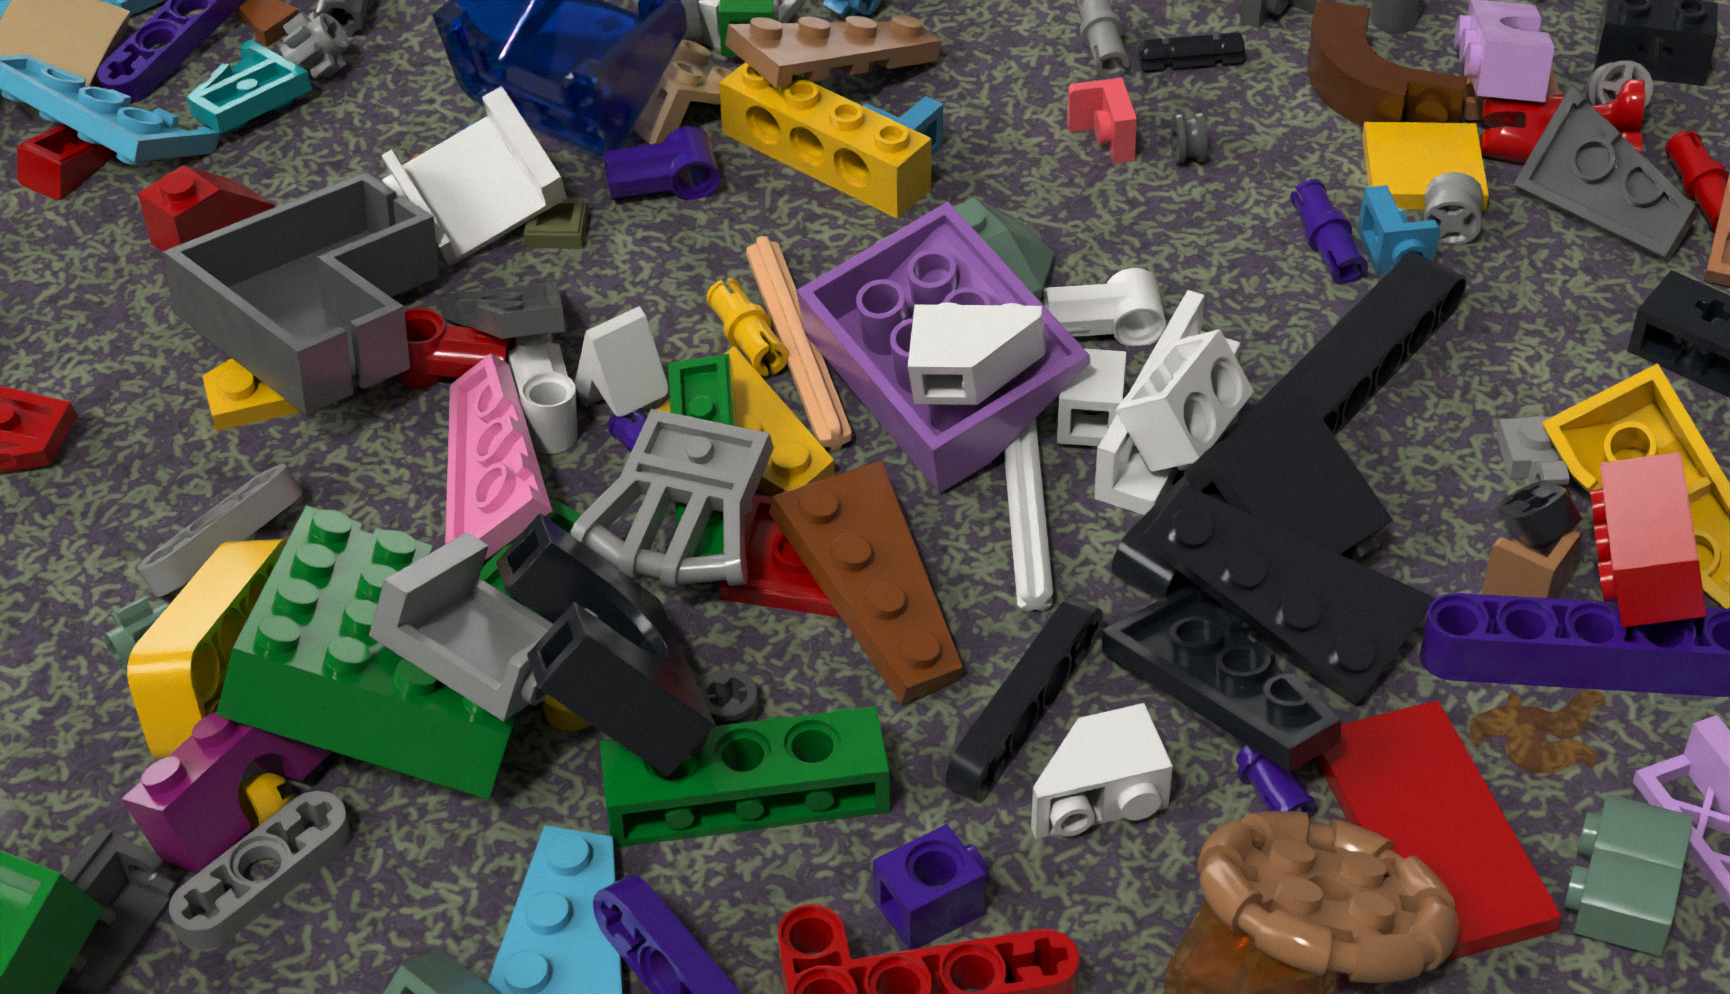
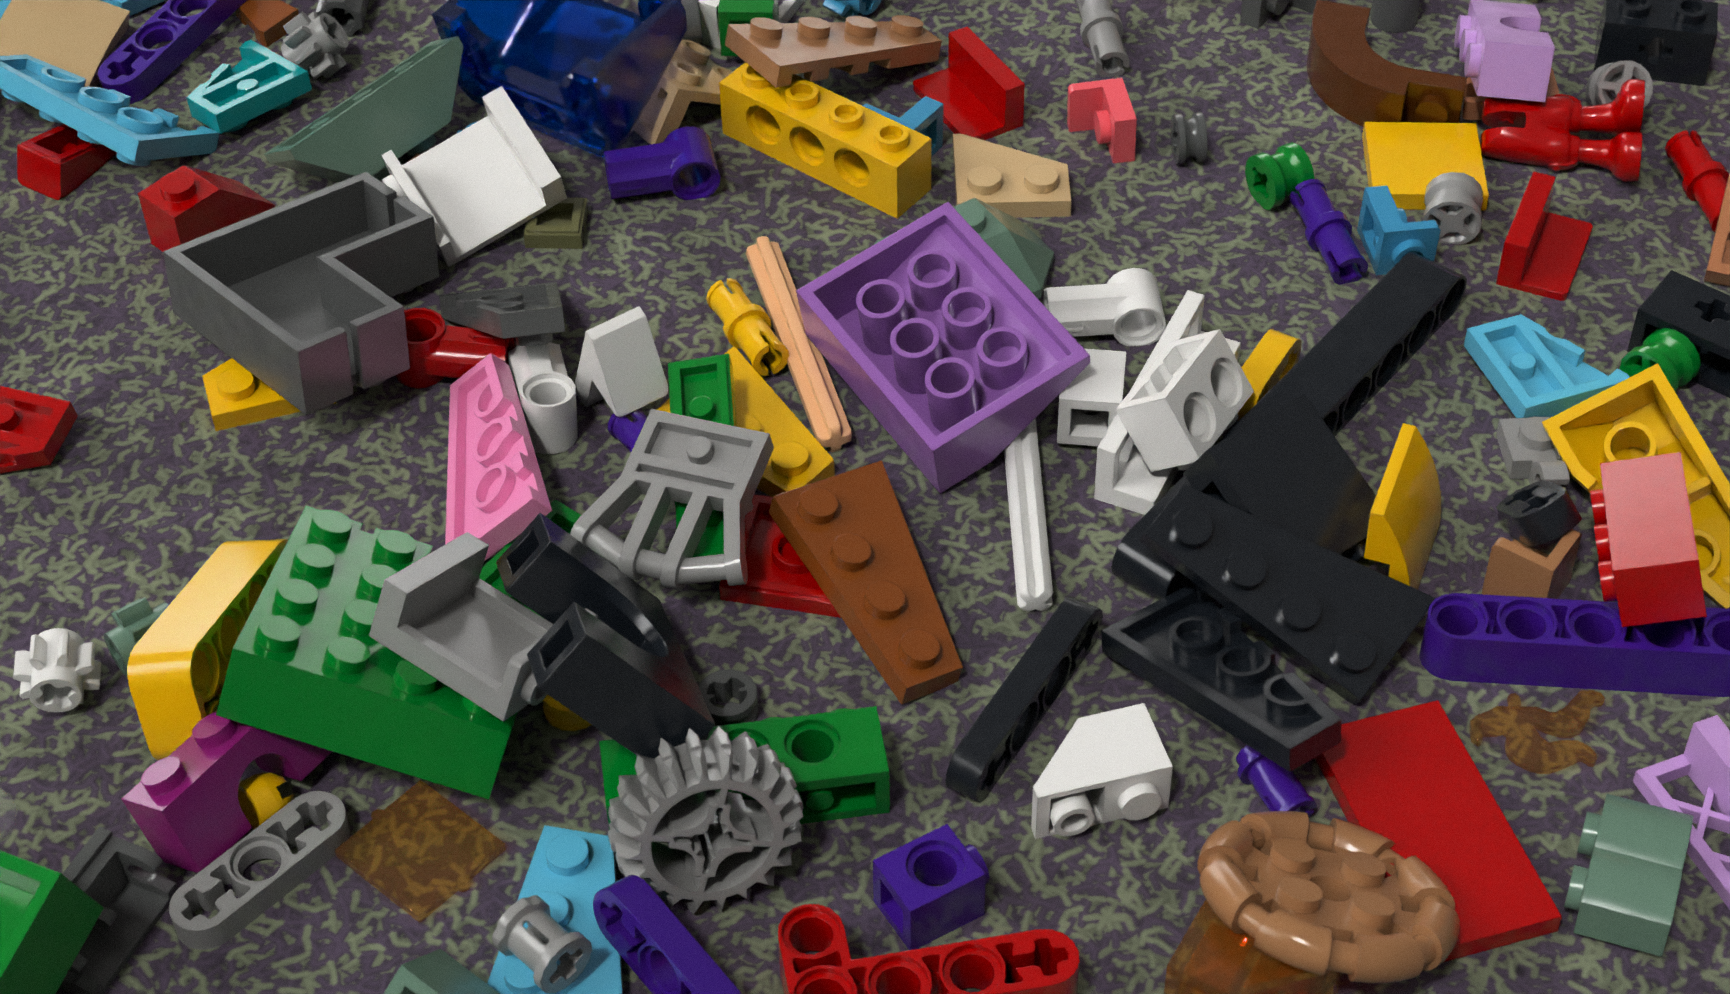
(57, 670): none -> white gear
(229, 520): light grey beam -> none
(390, 113): none -> sand green wedge
(420, 850): none -> clear orange piece
(542, 944): none -> light grey bush
(720, 836): none -> light grey gear
(971, 350): white slope -> none
(976, 89): none -> red panel
(1010, 179): none -> tan wing
(1191, 52): black axle -> none
(1269, 364): none -> yellow beam
(1276, 175): none -> green wheel
(1405, 510): none -> yellow slope
(1533, 368): none -> medium azure wing
(1542, 246): none -> red panel
(1604, 181): dark grey wing -> none
(1671, 351): none -> green wheel

